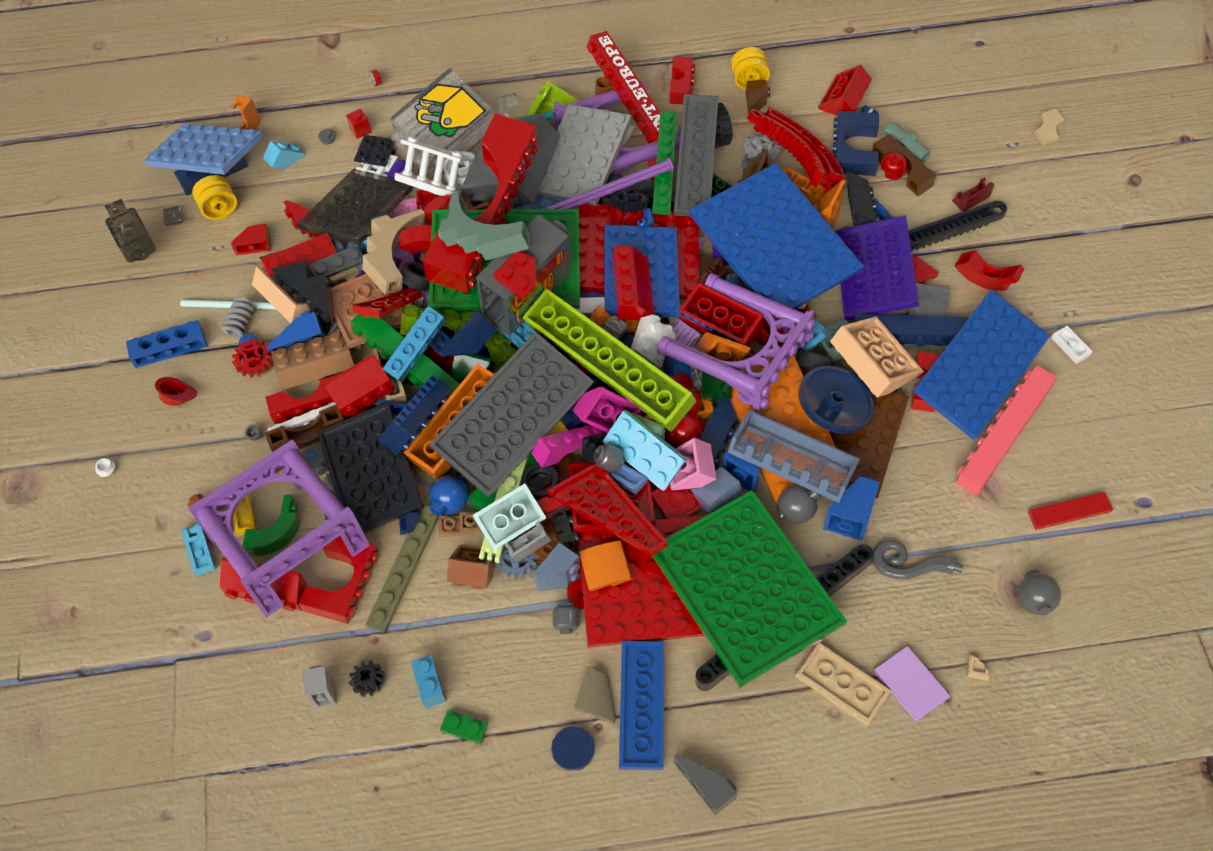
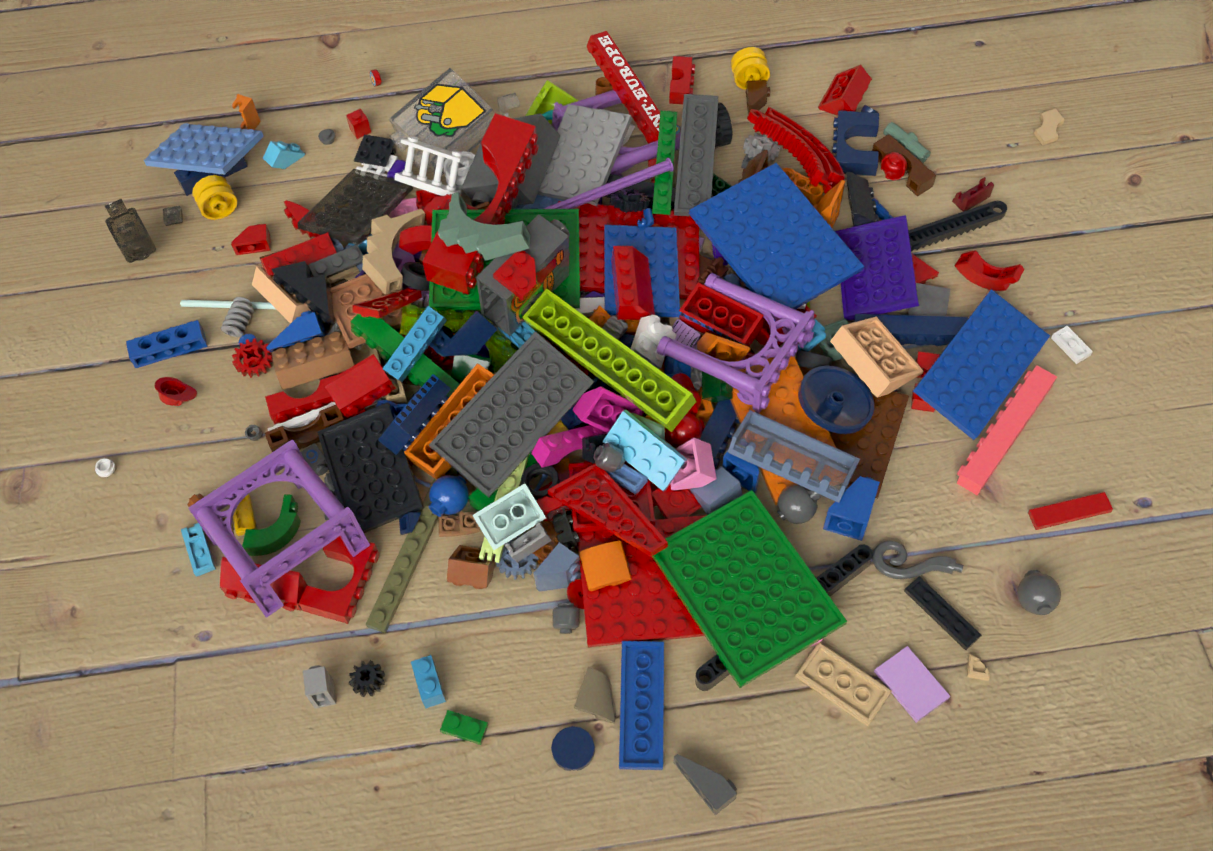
(942, 613): none -> black tile

